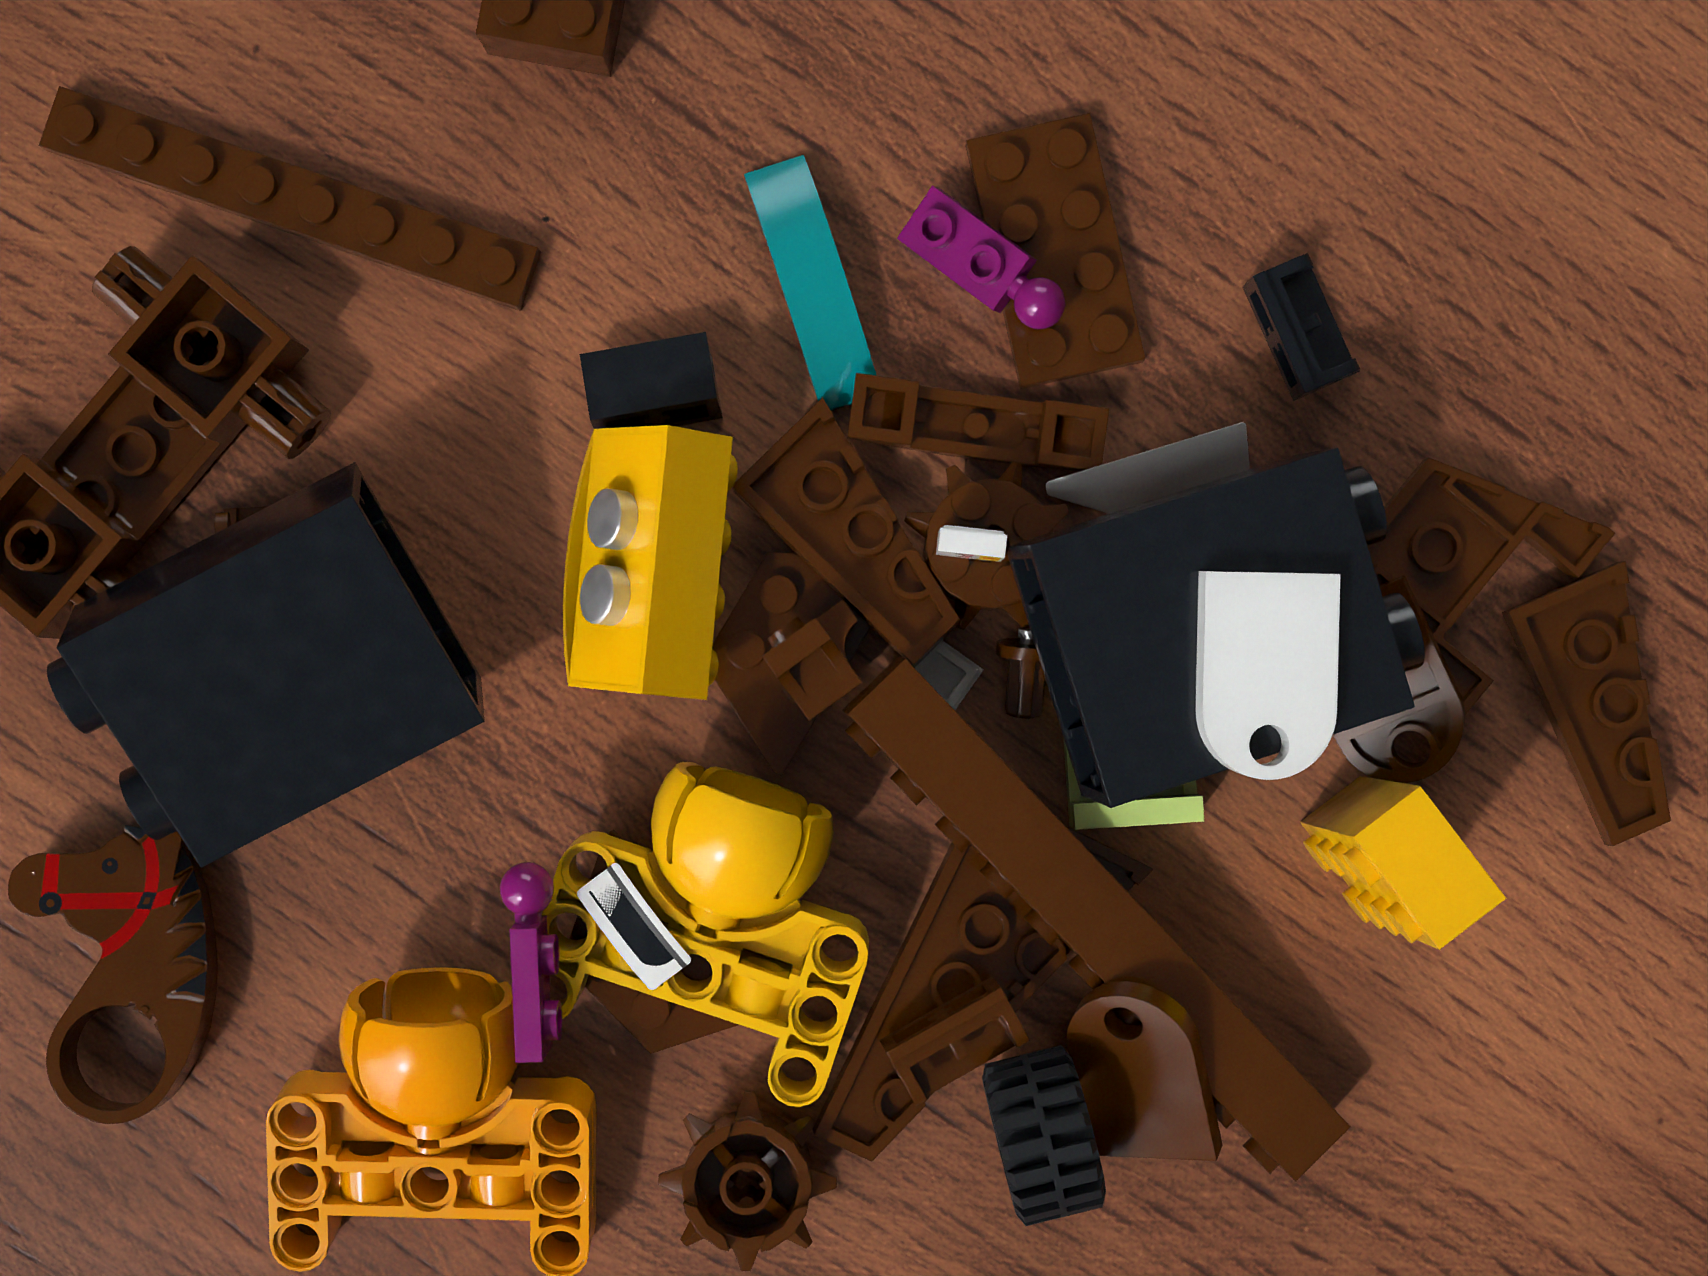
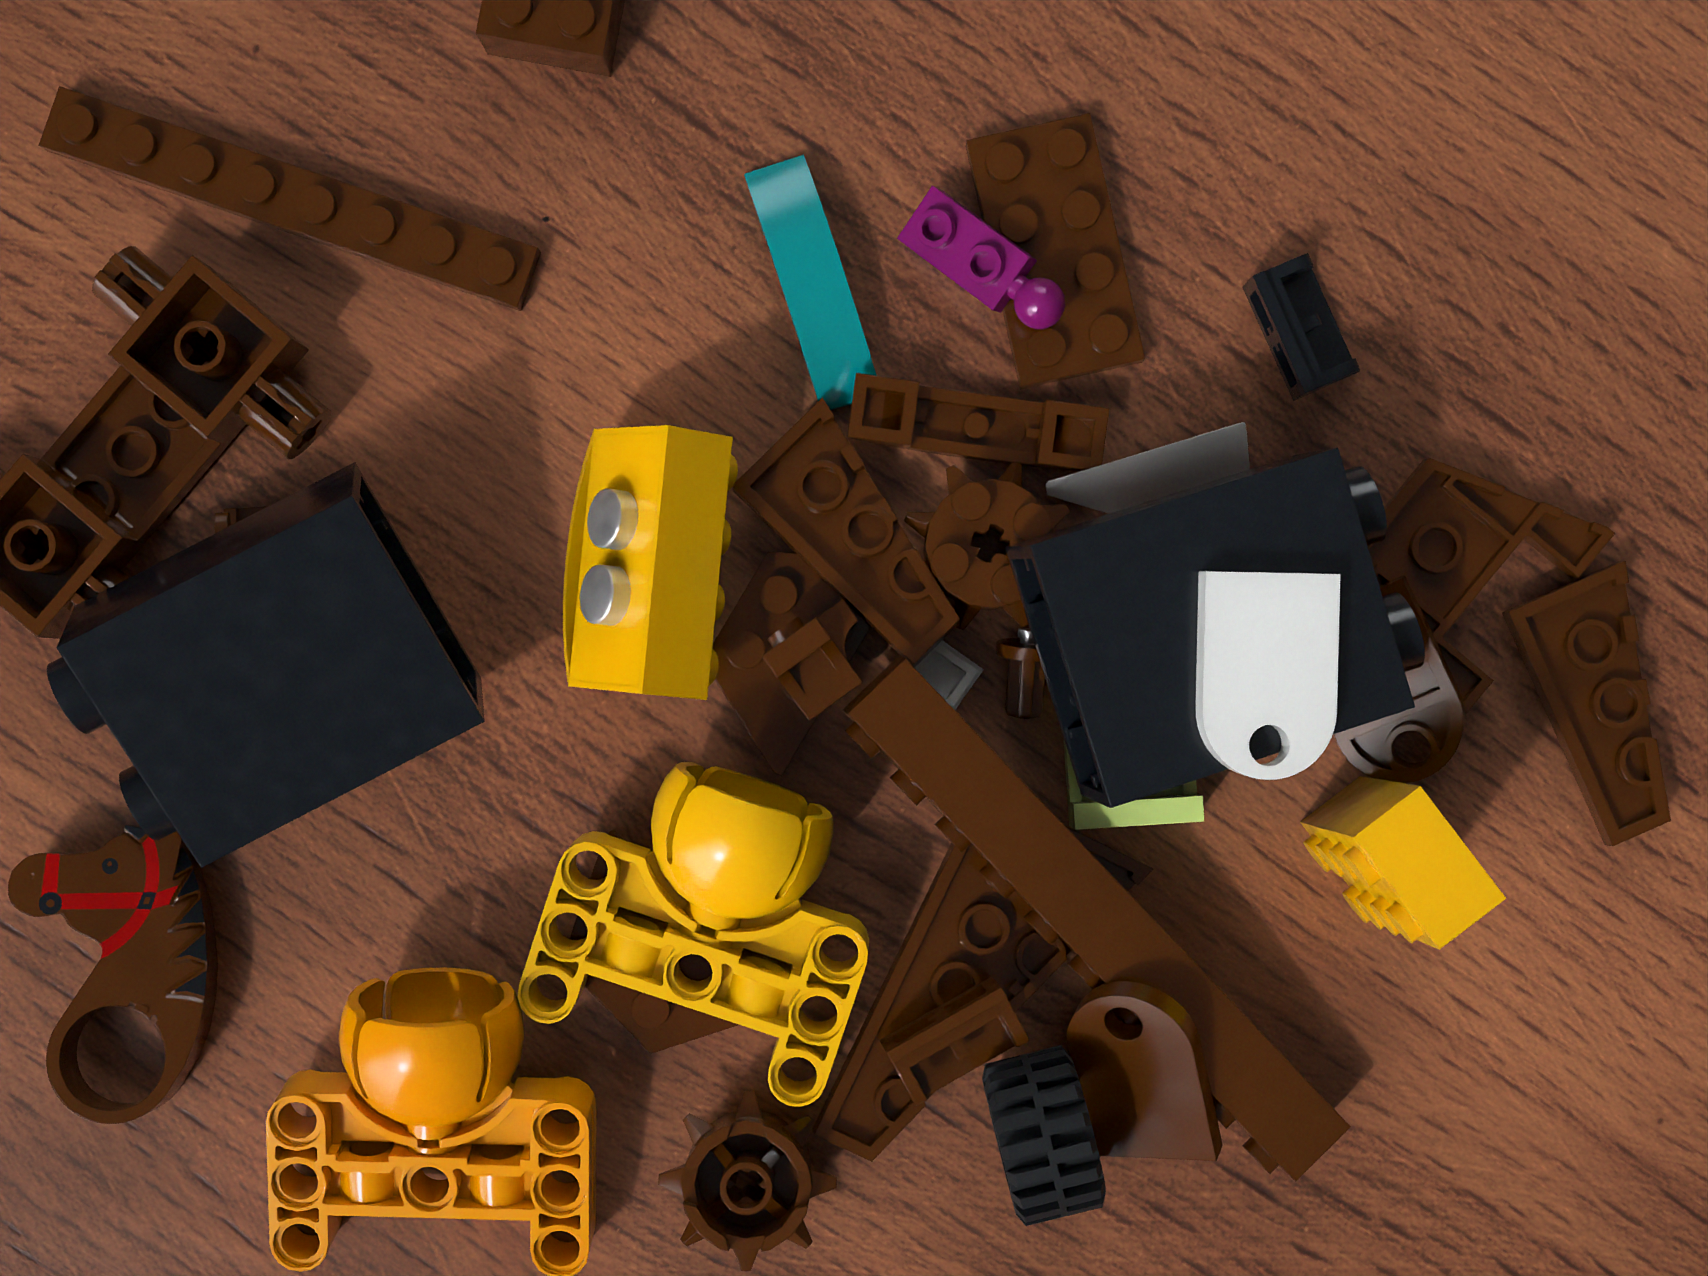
(534, 957): magenta plate -> none
(633, 927): sticker -> none
(652, 383): black hinge -> none
(971, 543): white tile -> none

